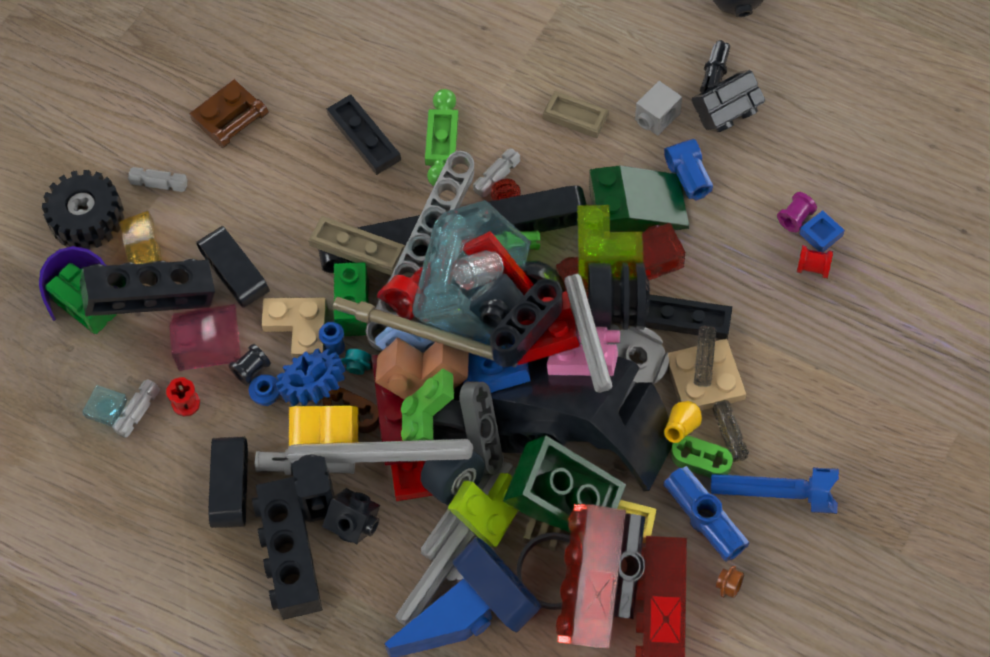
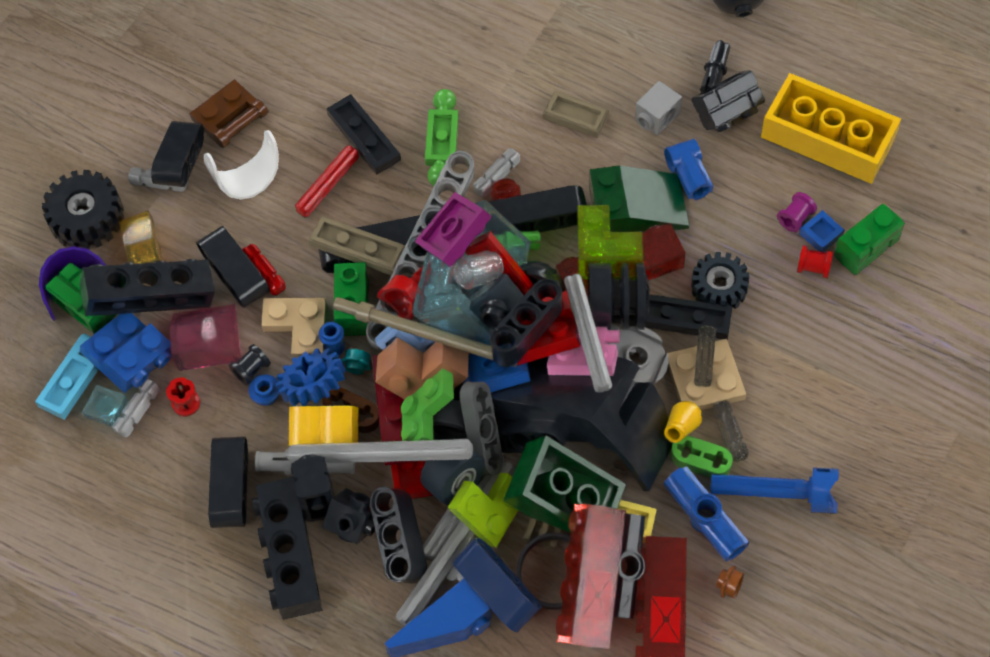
(67, 382): none -> medium azure plate
(127, 351): none -> blue plate
(177, 154): none -> black beam
(251, 177): none -> white piece
(274, 281): none -> red axle
(326, 181): none -> red axle
(387, 523): none -> black beam
(453, 229): none -> magenta plate
(731, 270): none -> black bush
(830, 128): none -> yellow brick
(869, 239): none -> green brick

